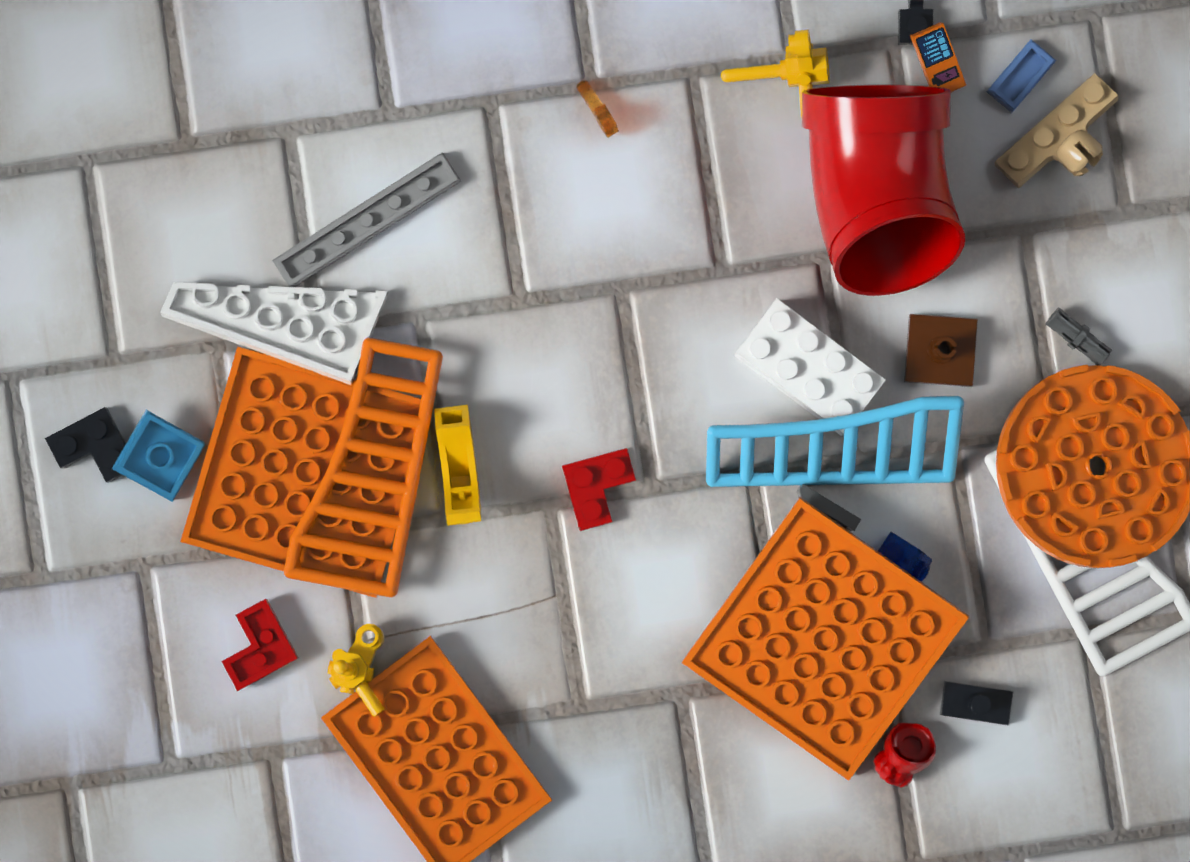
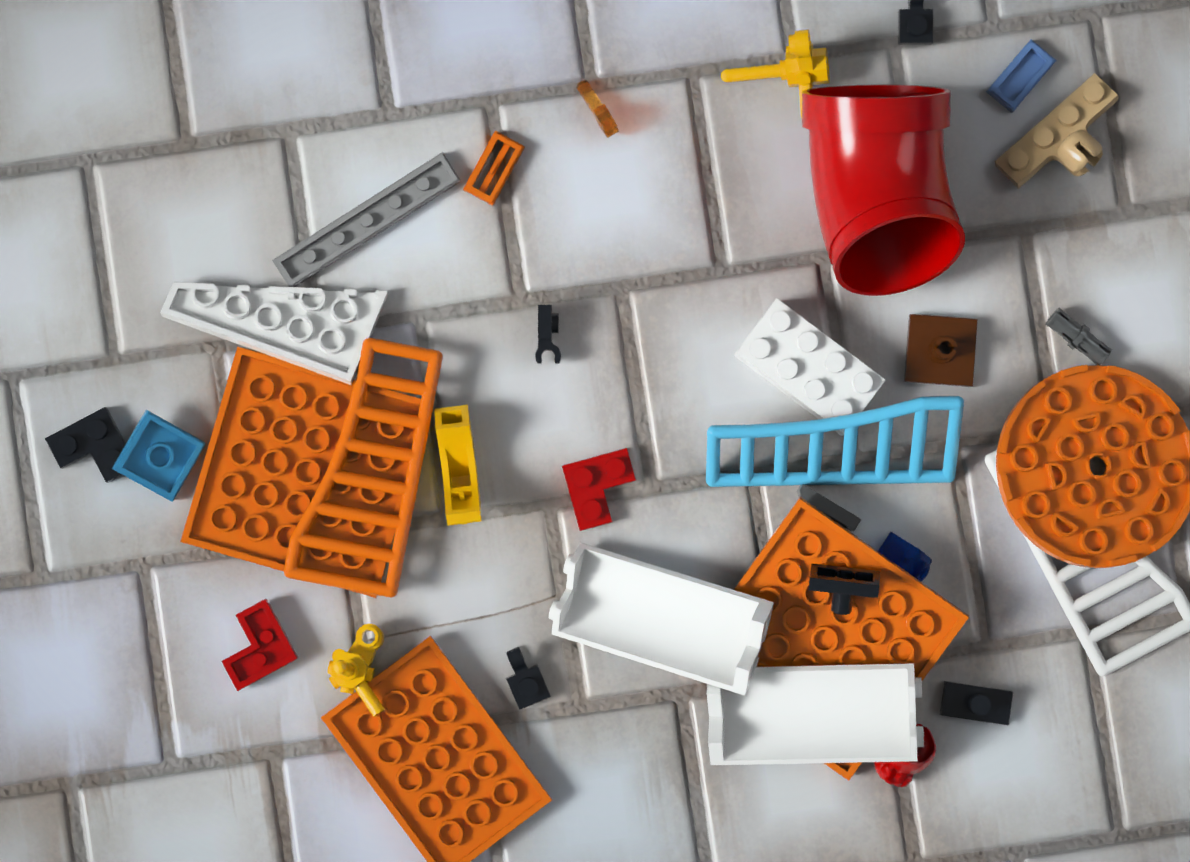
(481, 193): none -> orange tile
(527, 683): none -> black plate
(547, 324): none -> black plate
(661, 618): none -> white cylinder
(817, 716): none -> white cylinder
(844, 583): none -> black tile
(938, 58): tile -> none

